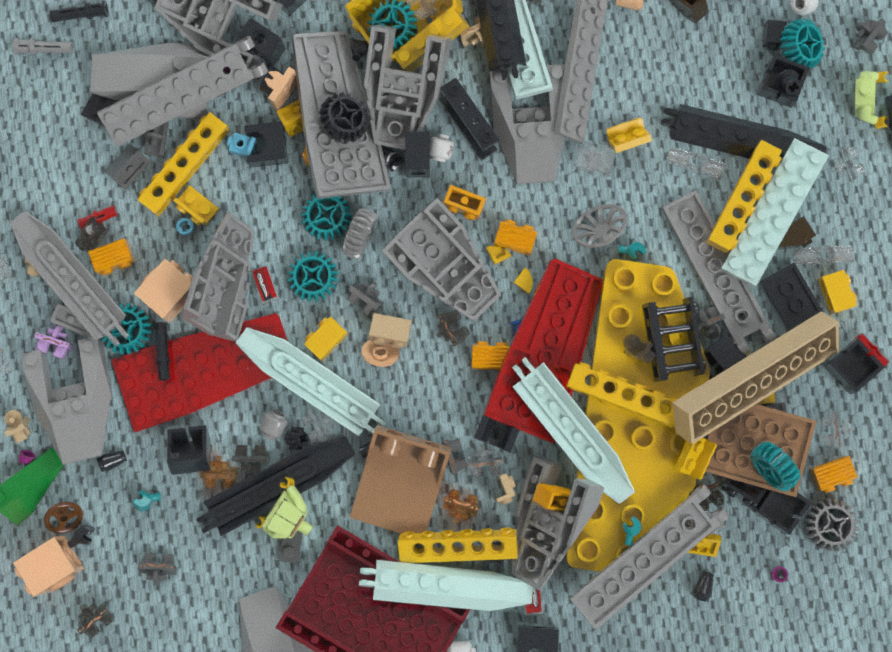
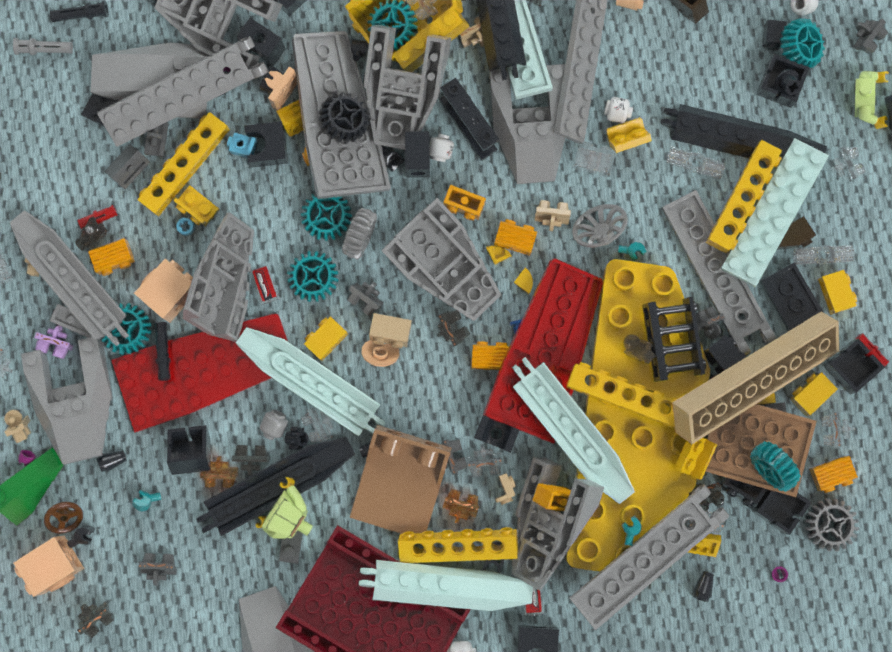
(552, 216): none -> tan hips
(618, 109): none -> white head
(813, 393): none -> yellow brick

